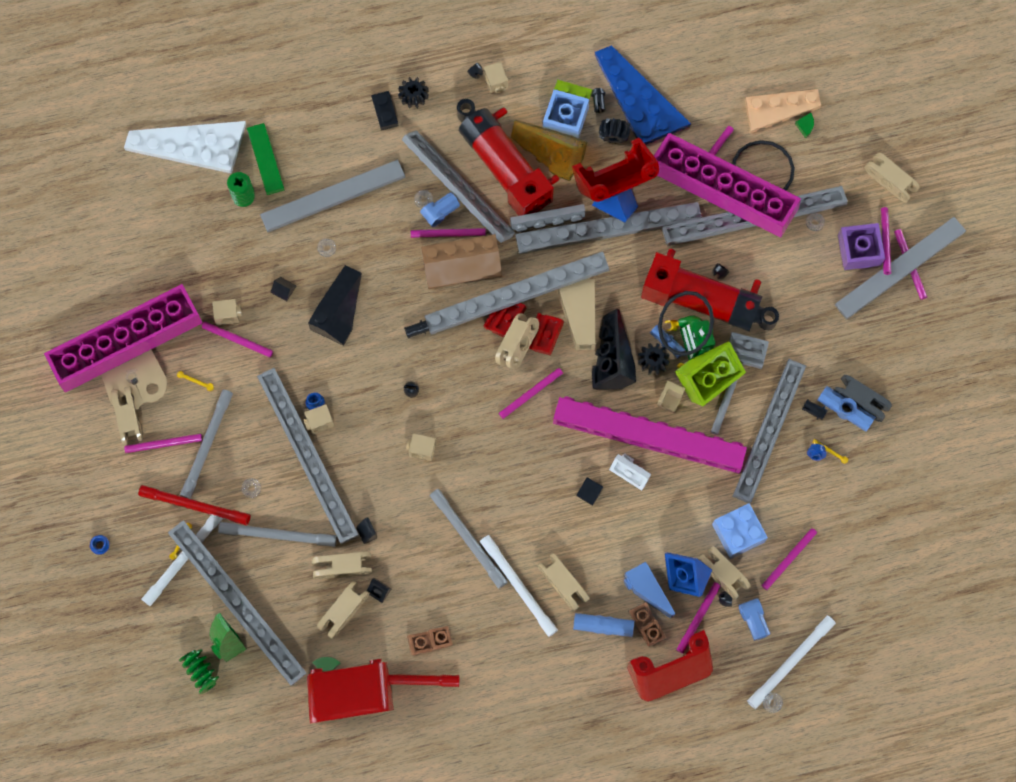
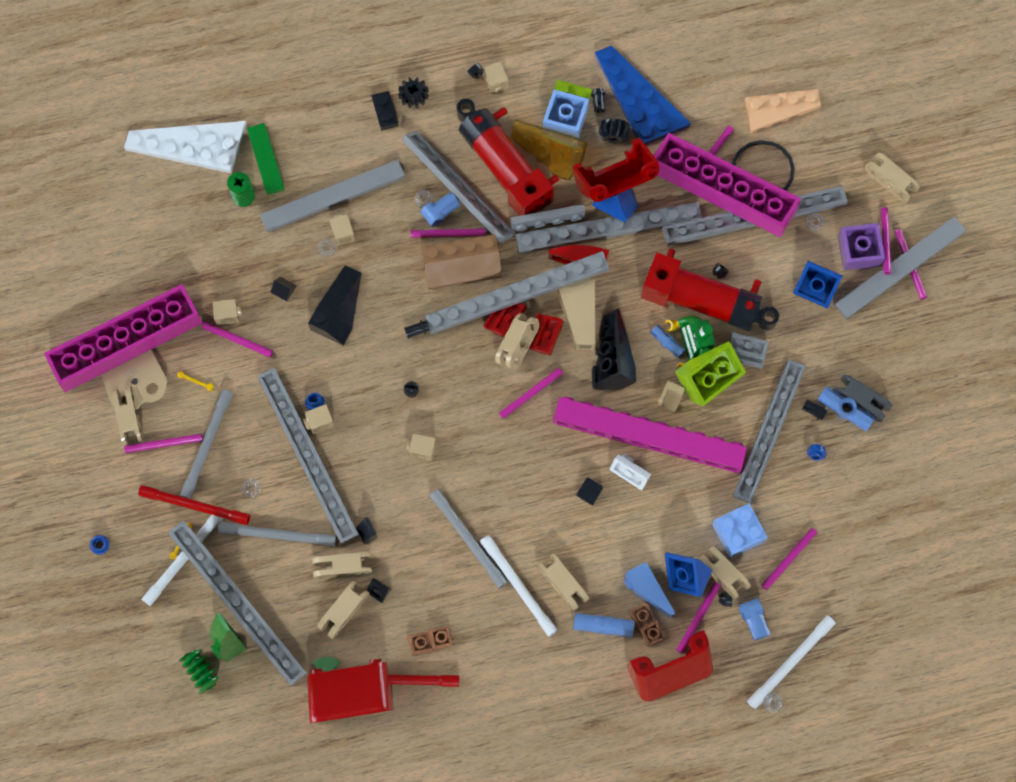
(342, 229): none -> tan brick
(572, 253): none -> red slope
(649, 363): black gear -> none
(710, 326): black piece -> none
(723, 408): light grey piece -> none
(805, 125): green tile -> none
(817, 284): none -> blue slope
(844, 459): yellow hinge -> none

